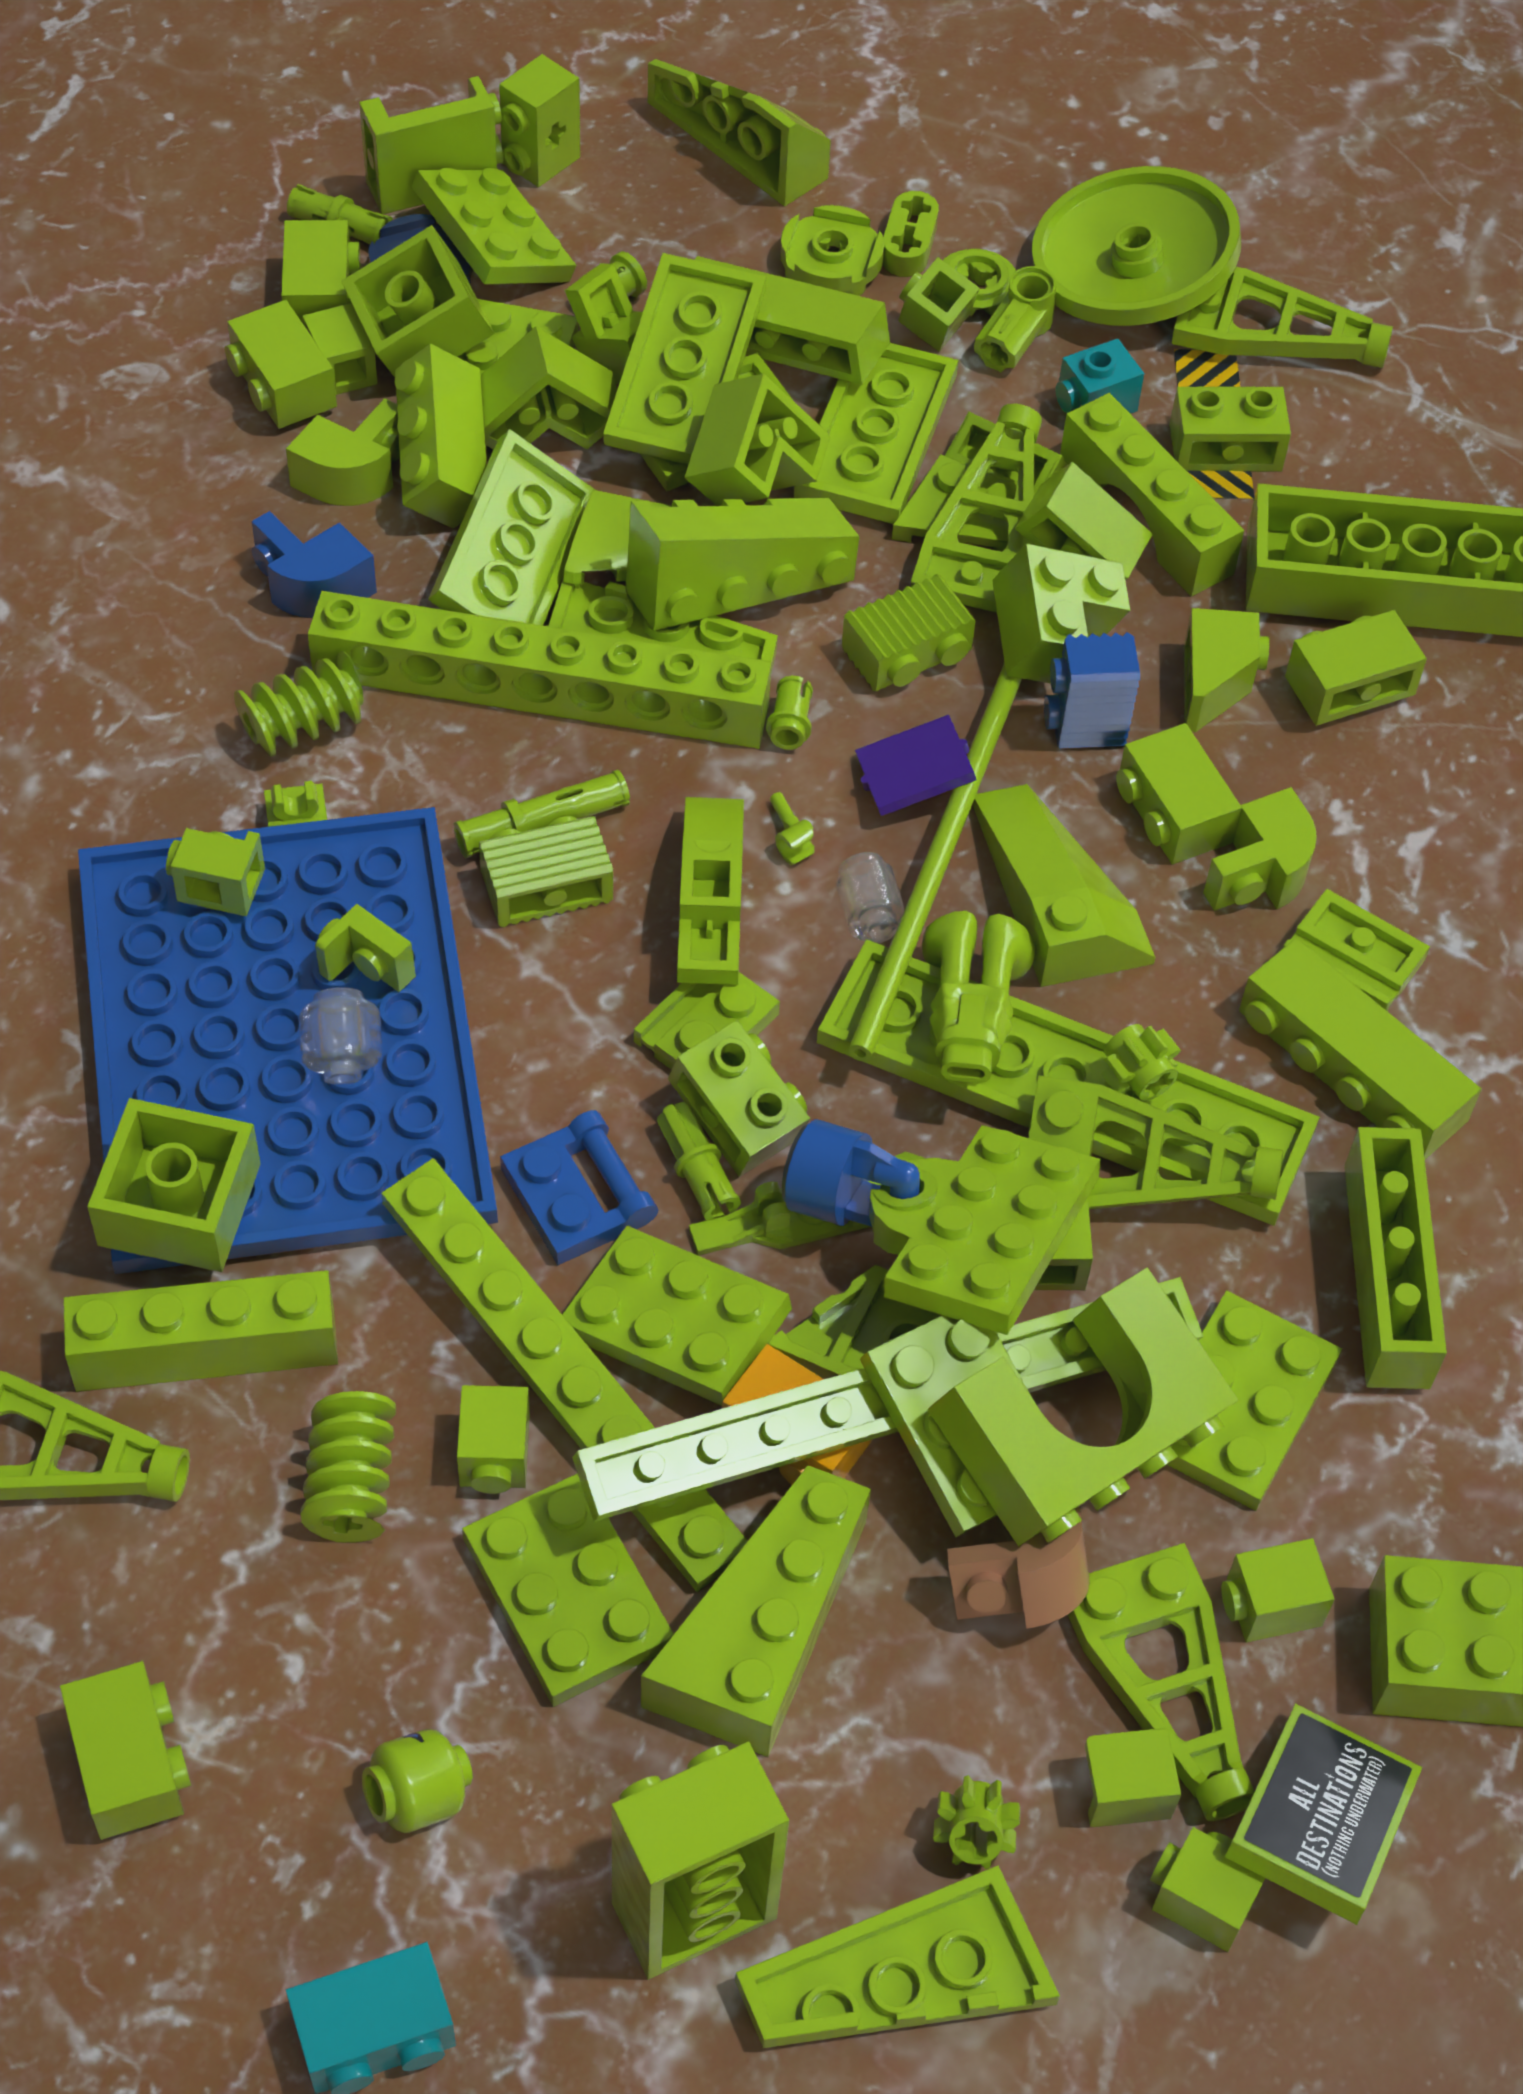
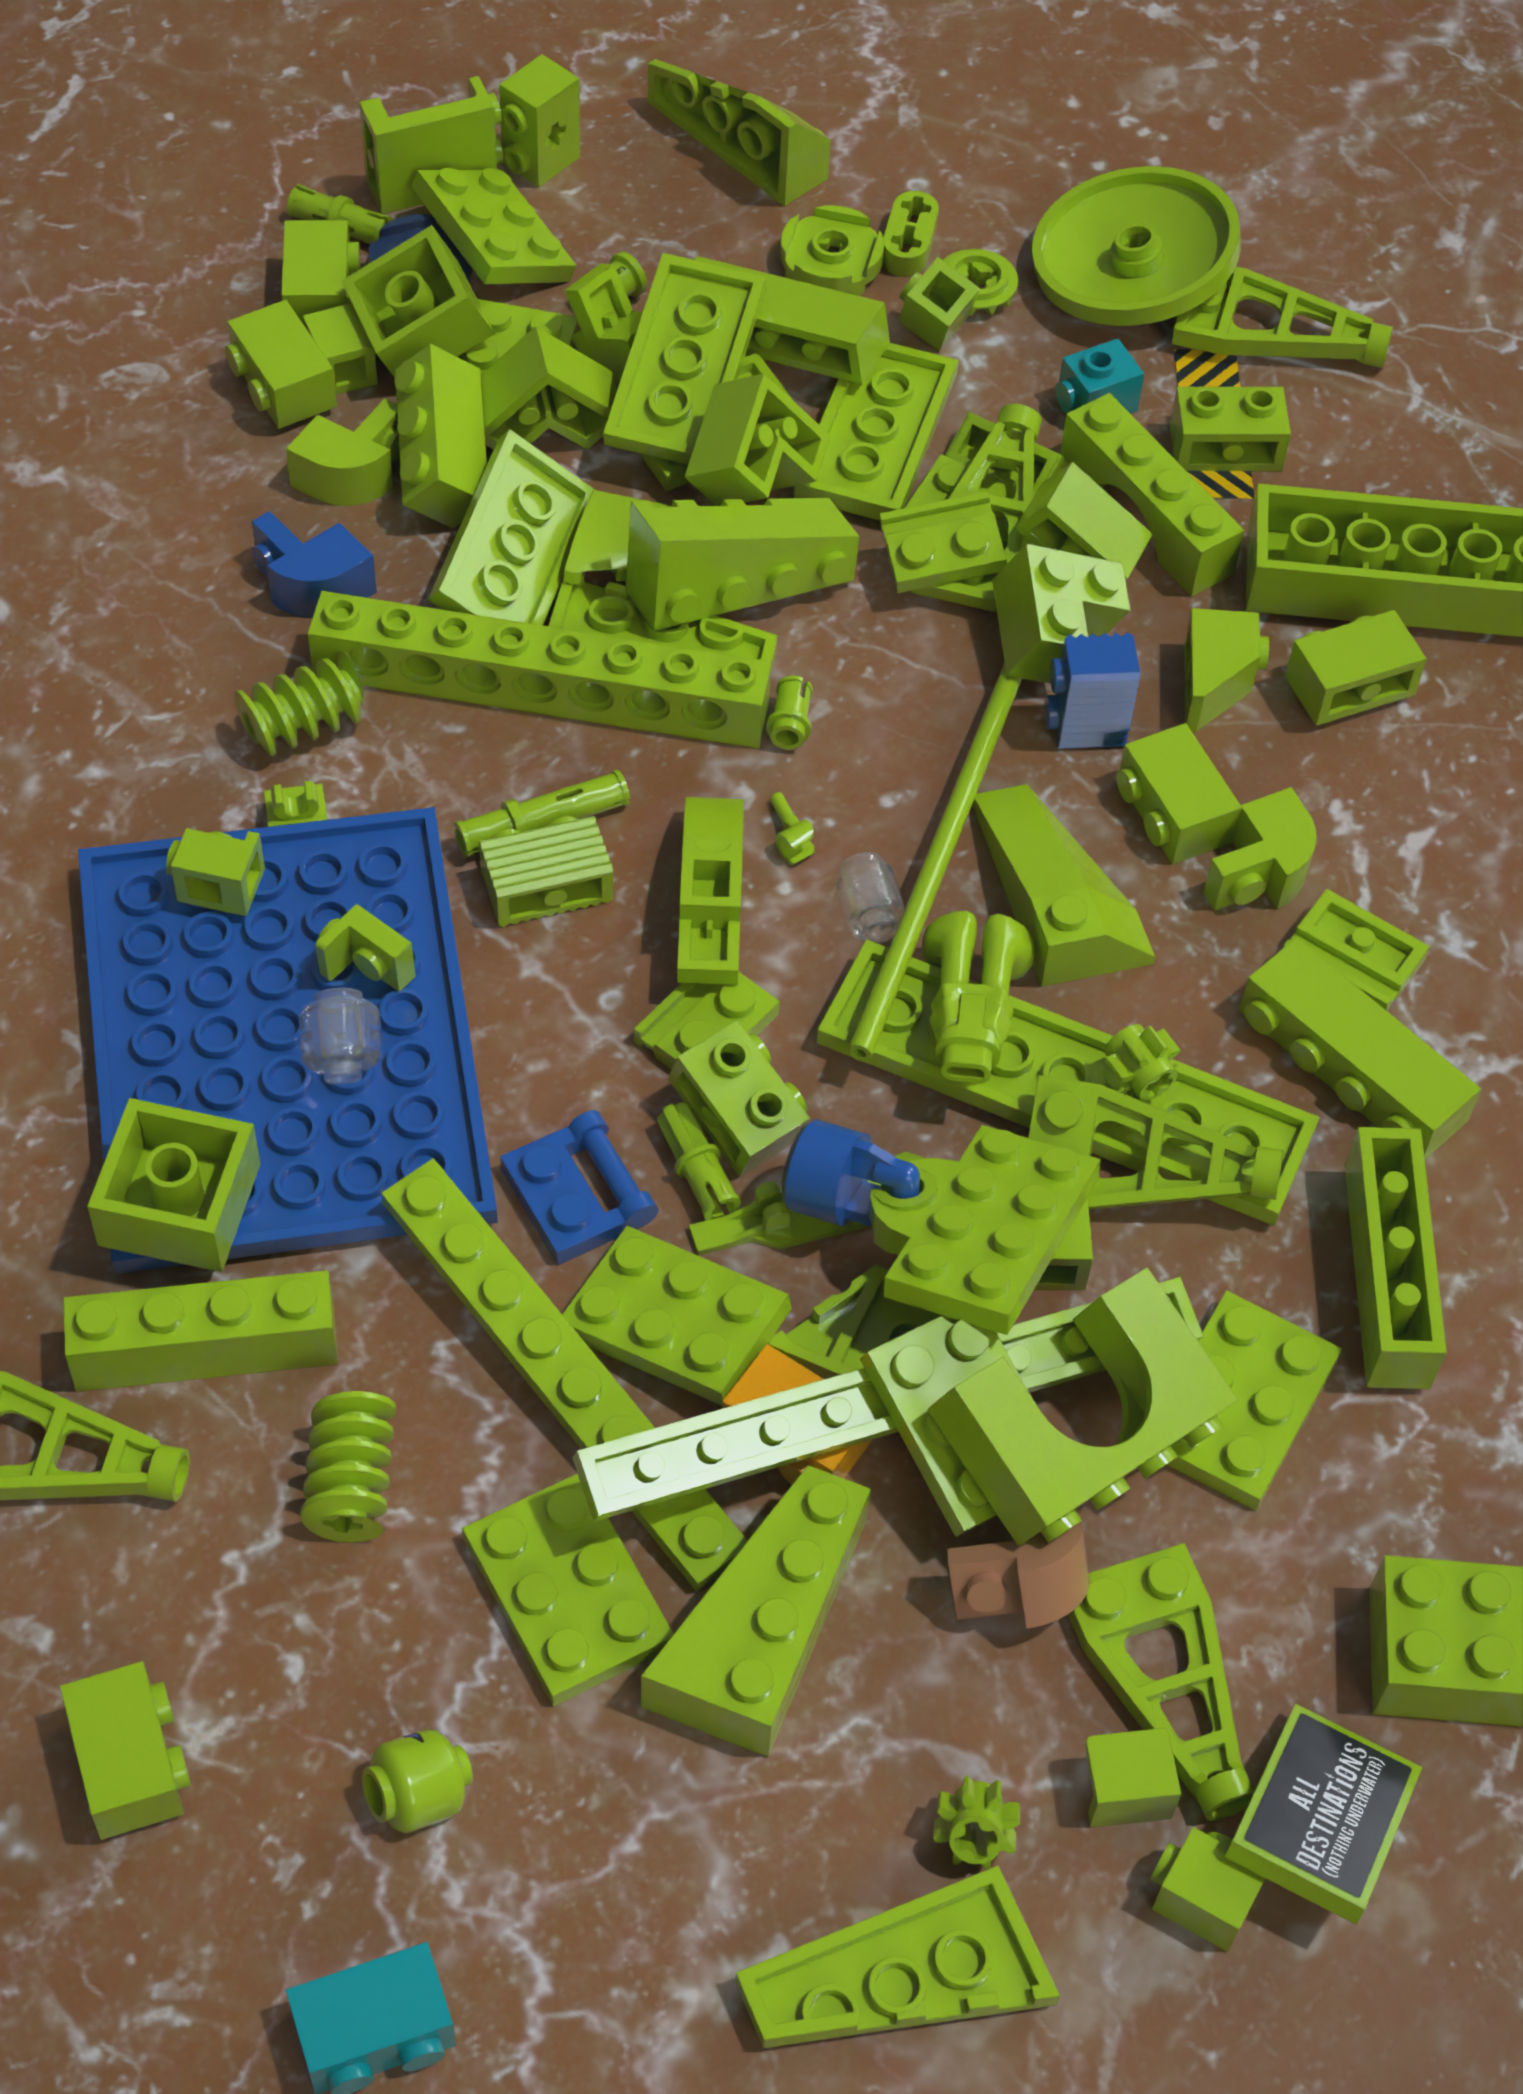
(493, 1438): lime brick -> none
(697, 1857): lime brick -> none
(908, 633): lime brick -> none
(915, 765): dark purple piece -> none
(942, 542): none -> lime plate
(1018, 319): lime piece -> none
(1277, 1590): lime brick -> none

